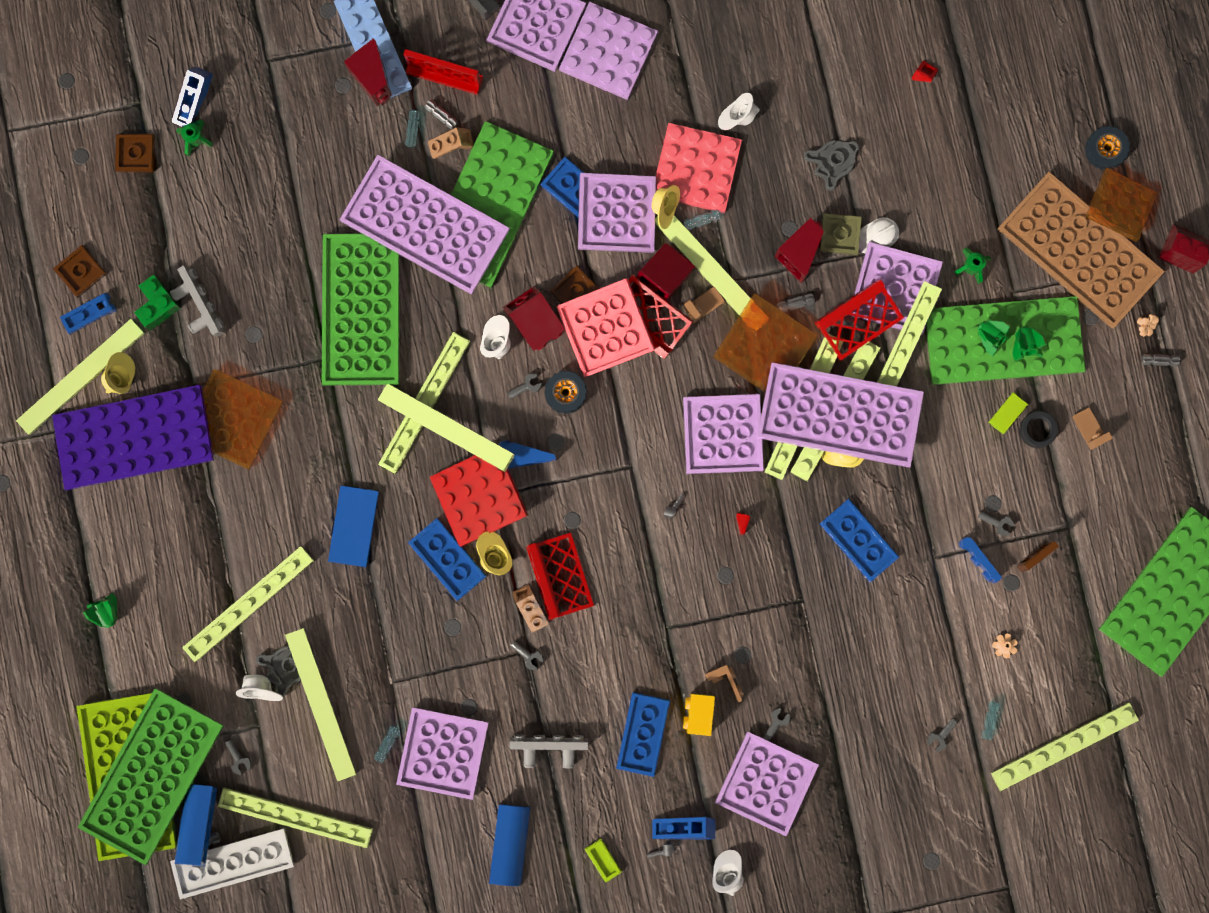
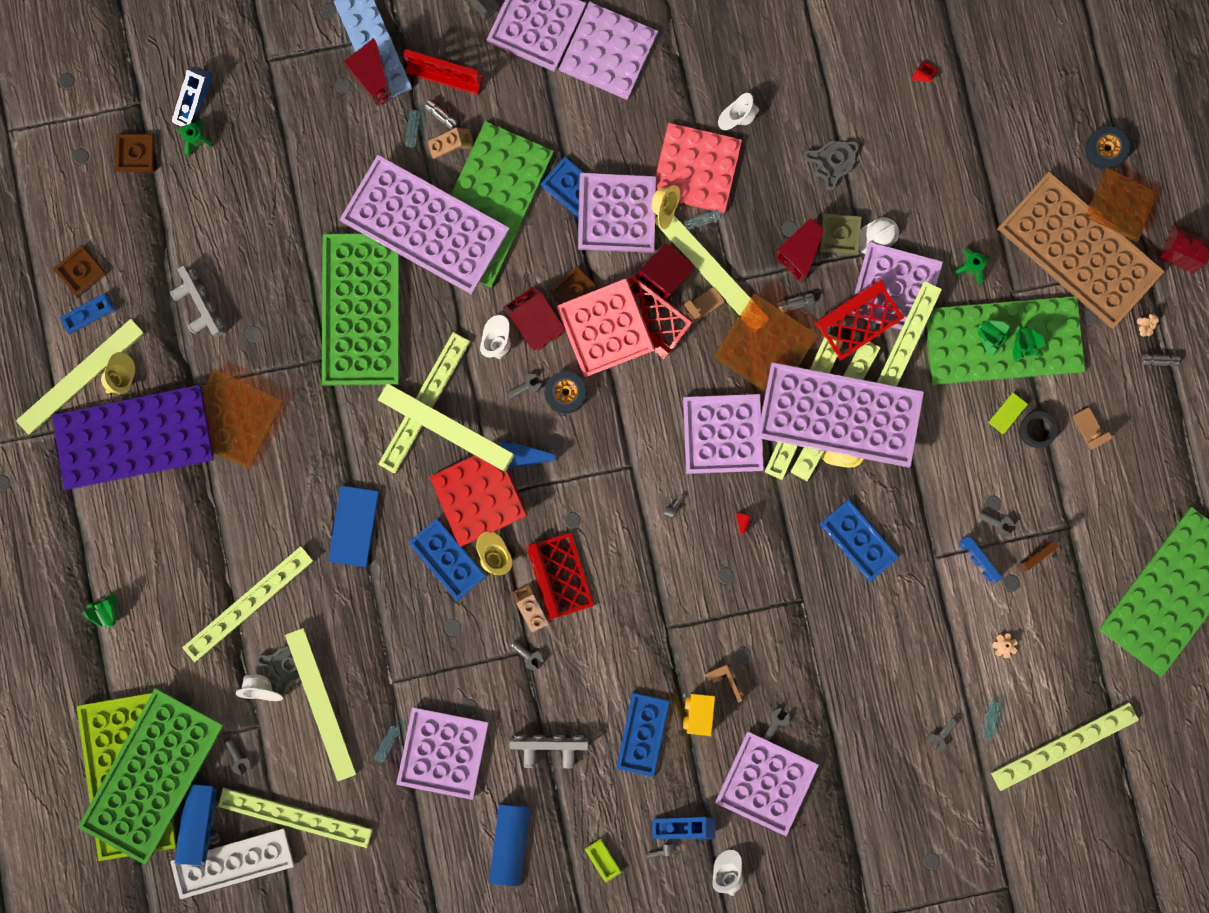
(159, 306): green brick -> none

